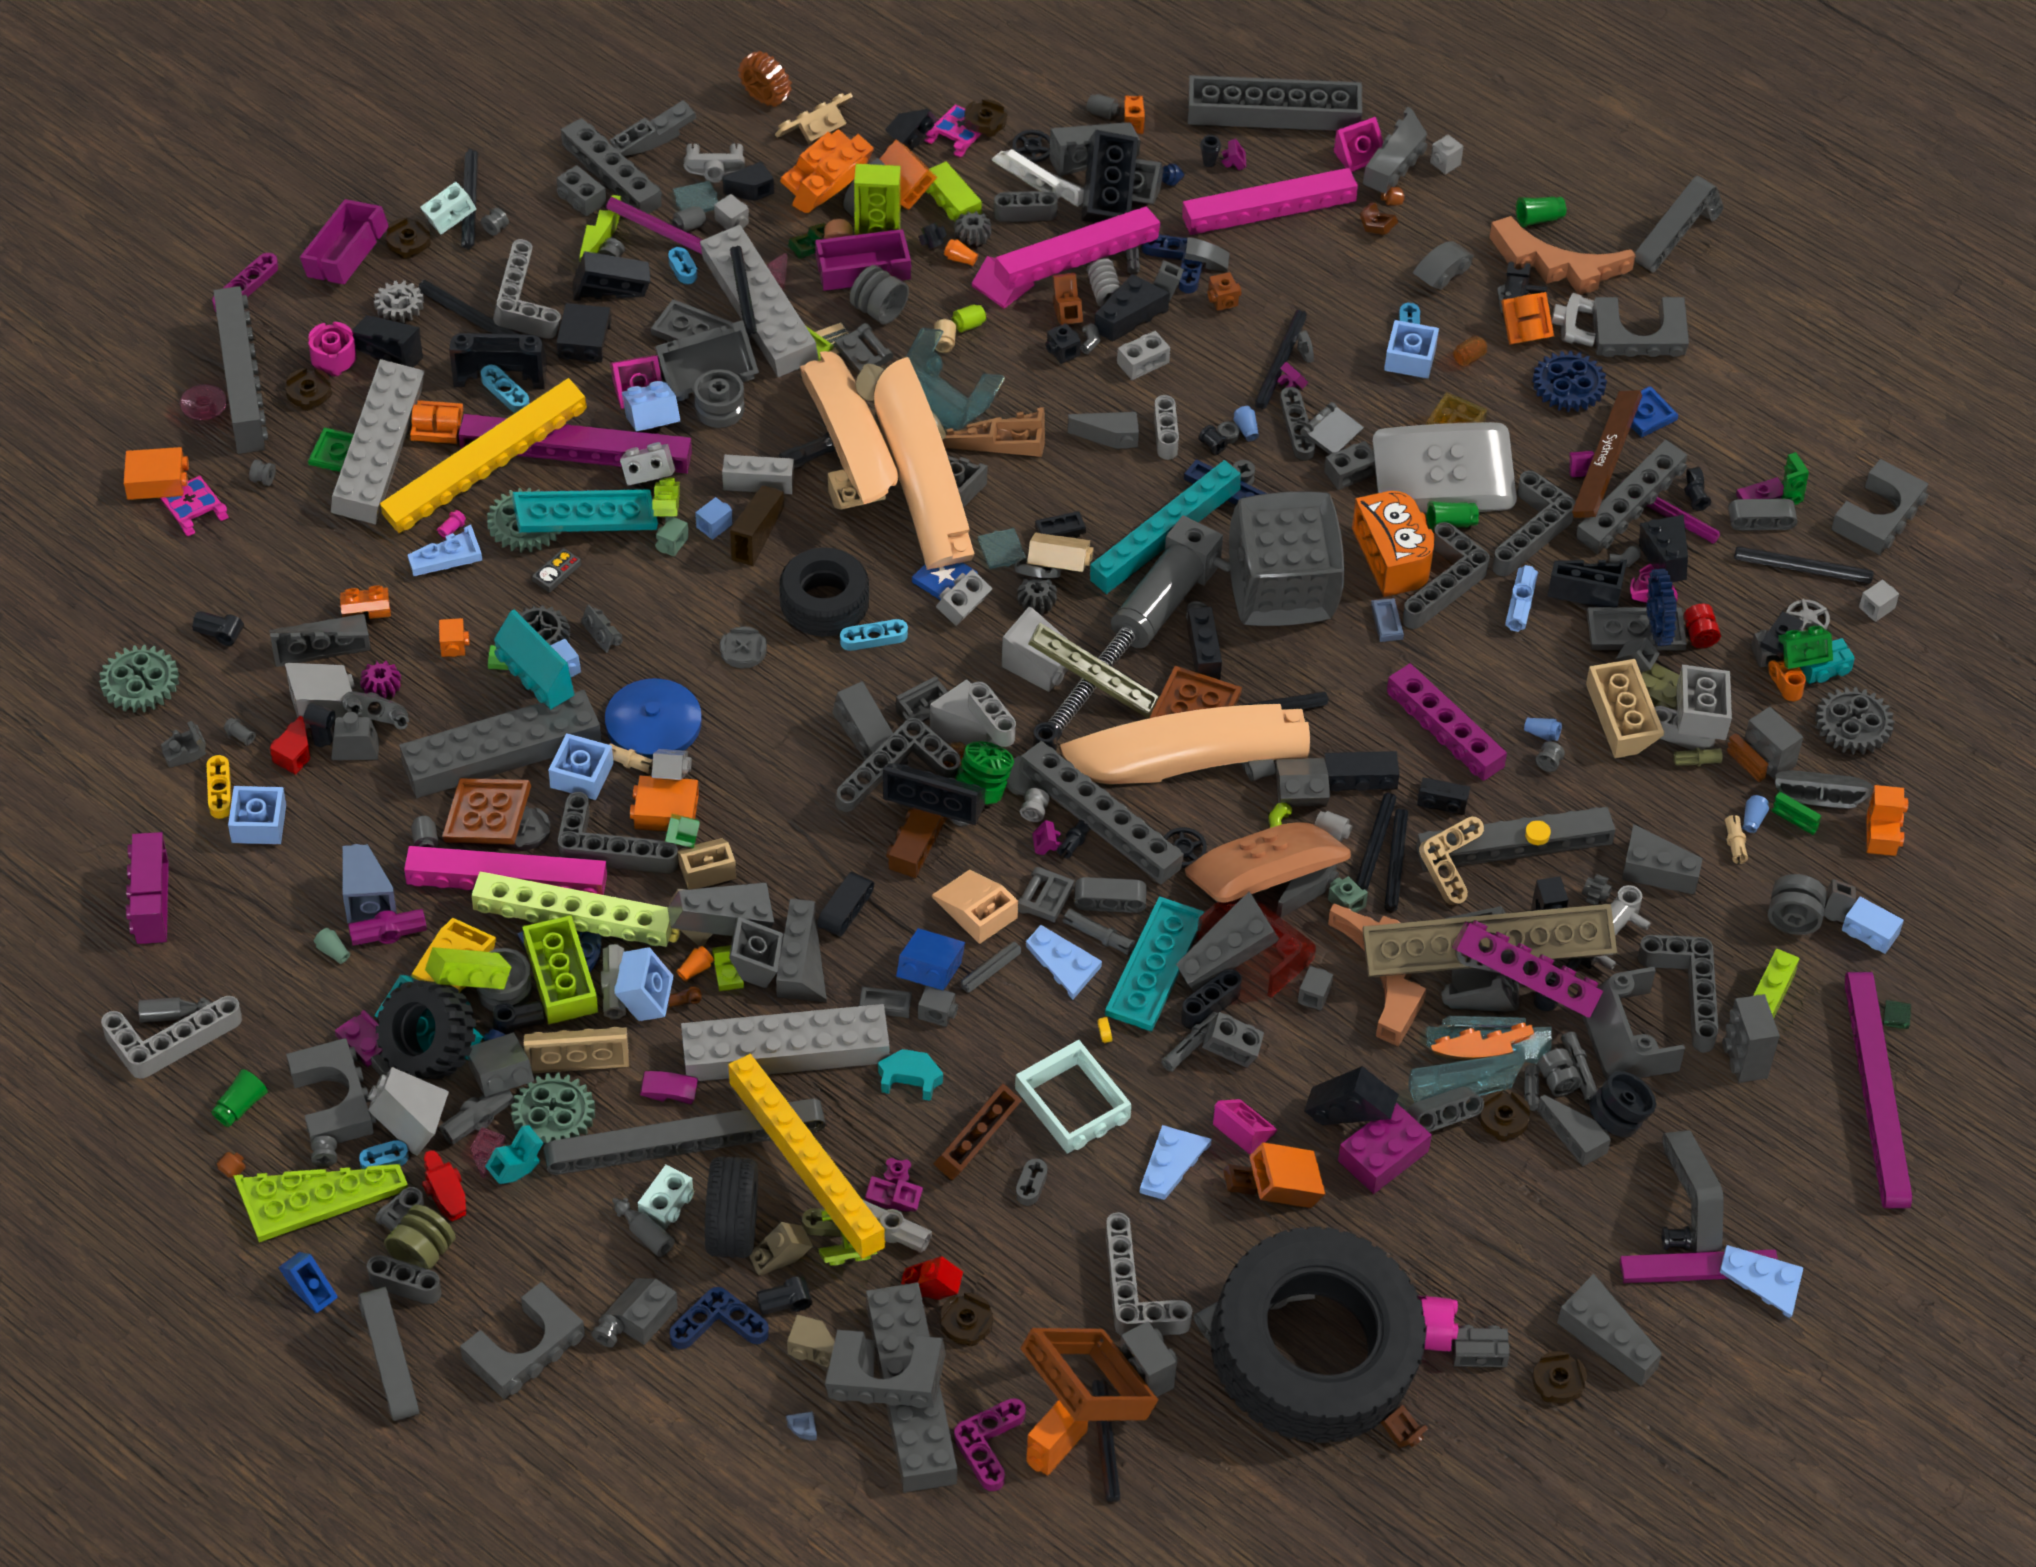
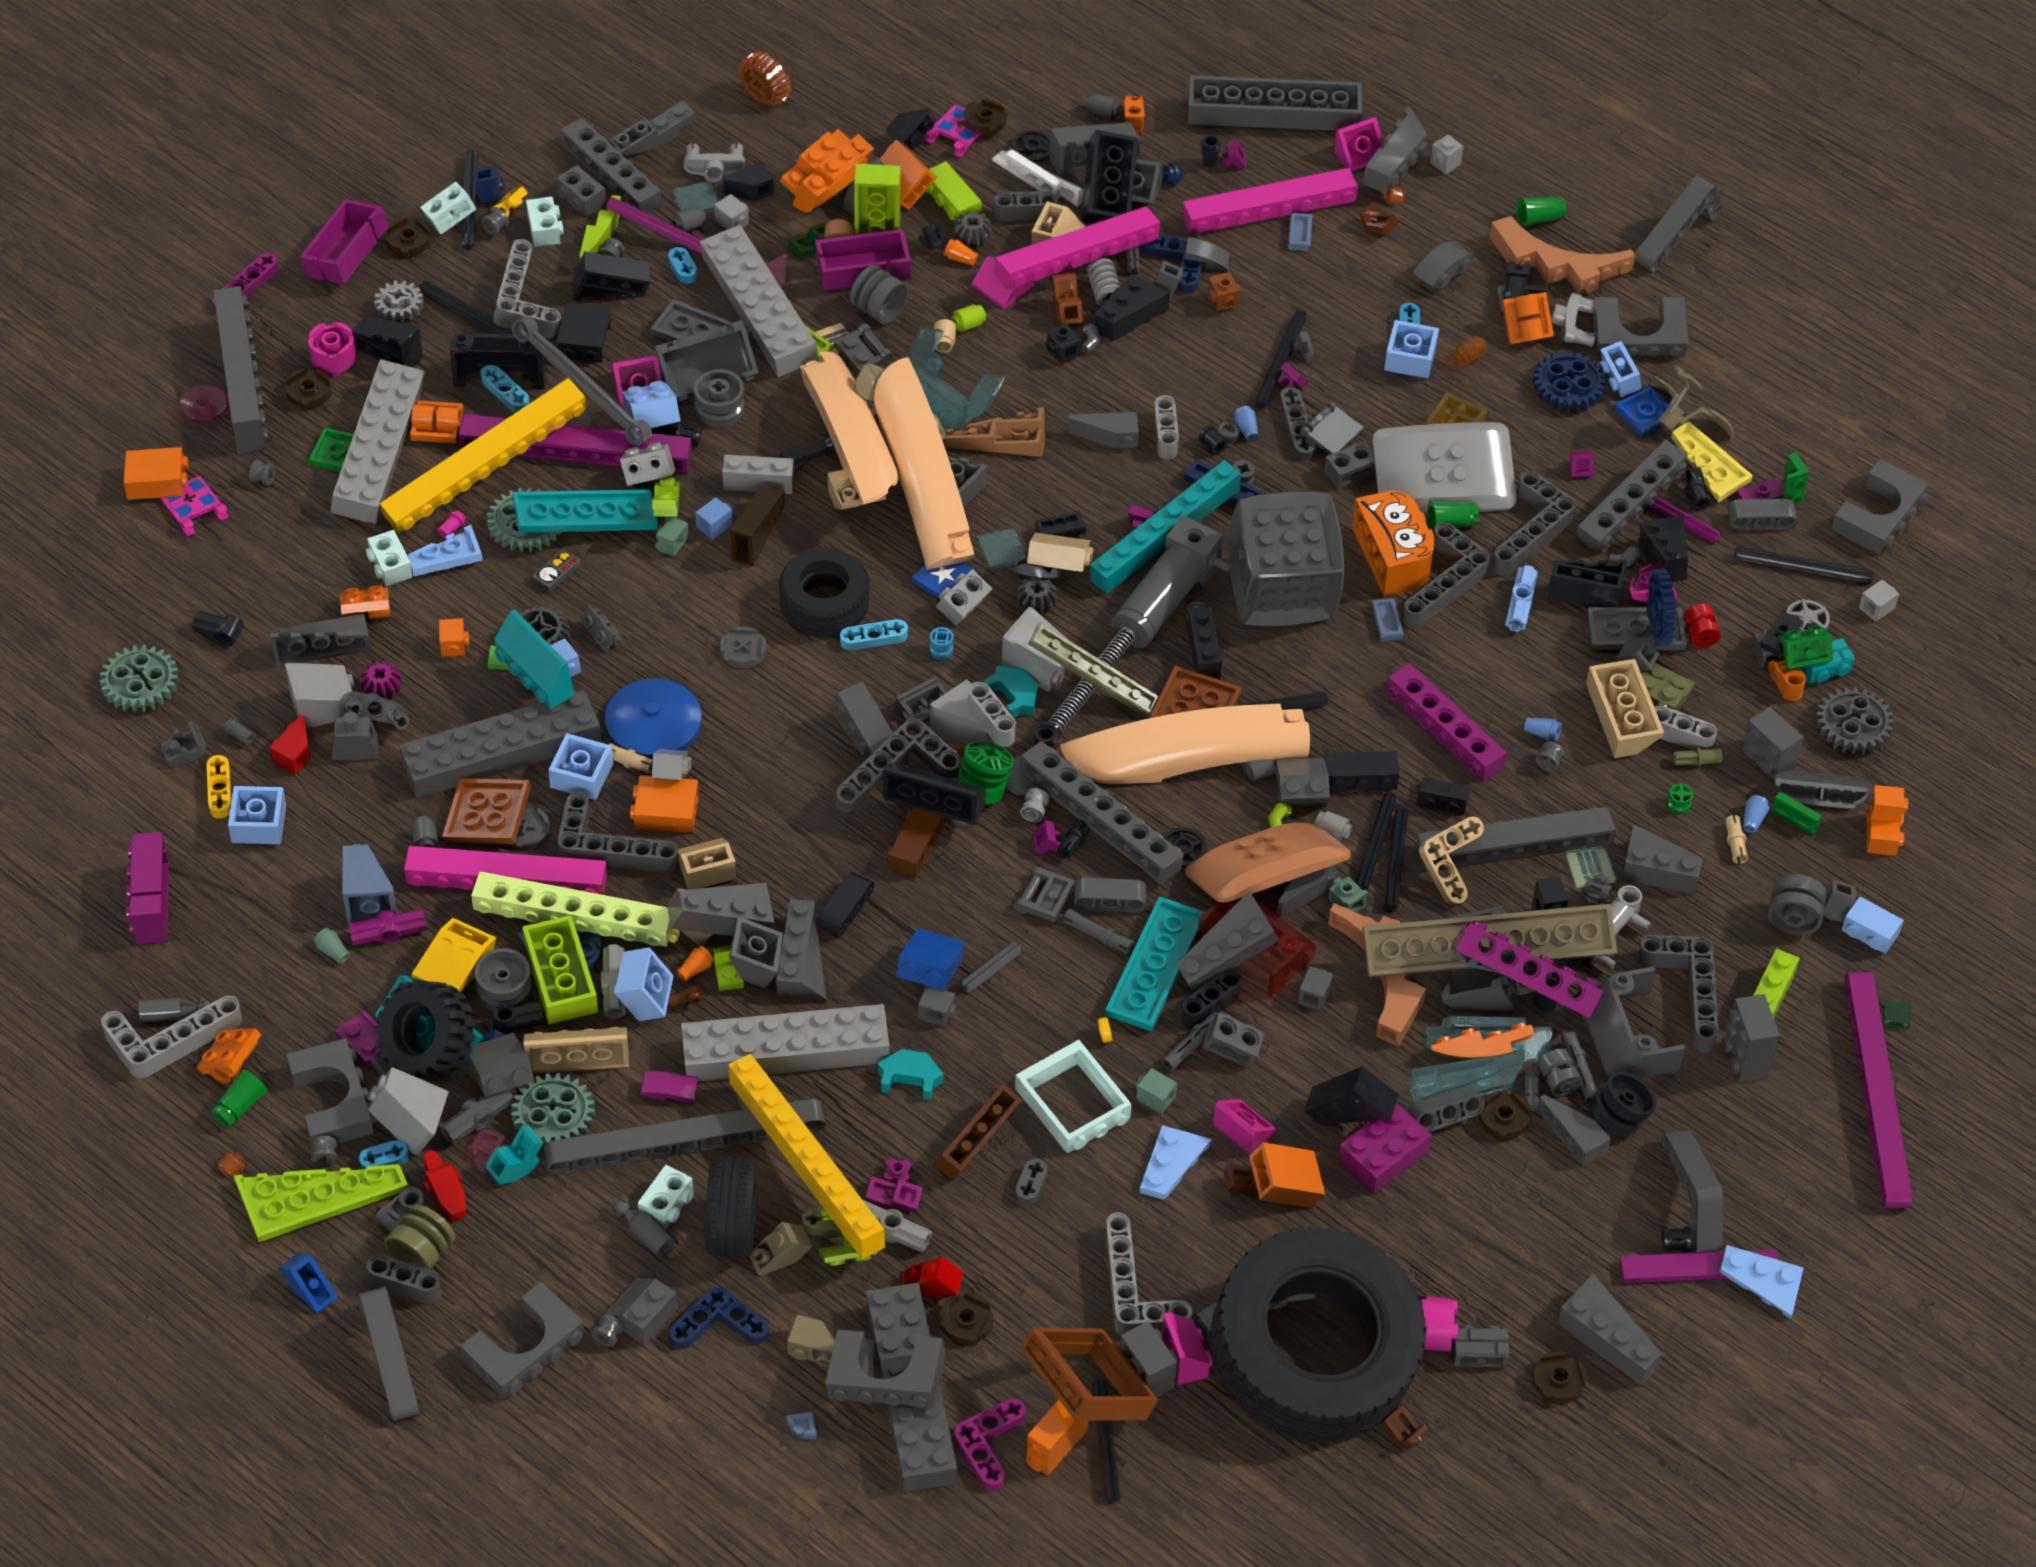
(229, 1053): none -> orange plate
(320, 723): black piece -> none
(389, 558): none -> light aqua brick
(468, 968): lime brick -> none
(488, 184): none -> dark blue brick
(511, 199): none -> yellow plate
(543, 221): none -> light aqua brick
(581, 380): none -> dark grey piece
(682, 430): none -> black connector
(682, 830): panel -> none
(743, 289): black axle -> none
(792, 1295): black piece -> none
(819, 122): tan bracket -> none
(895, 1002): dark grey tile -> none
(941, 643): none -> dark azure wheel
(978, 904): light nougat slope -> none
(1017, 687): none -> teal piece
(1053, 222): none -> tan slope
(1064, 960): light blue wing -> none
(1138, 516): none -> magenta tile
(1143, 355): light grey brick -> none
(1156, 1090): none -> sand green brick
(1186, 1342): none -> dark pink slope
(1300, 232): none -> sand blue tile
(1537, 832): yellow tile -> none
(1588, 863): none -> clear light blue piece
(1607, 454): reddish brown tile -> none
(1621, 369): none -> light blue brick
(1673, 413): none -> dark tan plant
(1684, 794): none -> green wheel
(1704, 702): light grey brick -> none
(1720, 470): none -> light yellow wing
(1747, 757): dark orange tile -> none

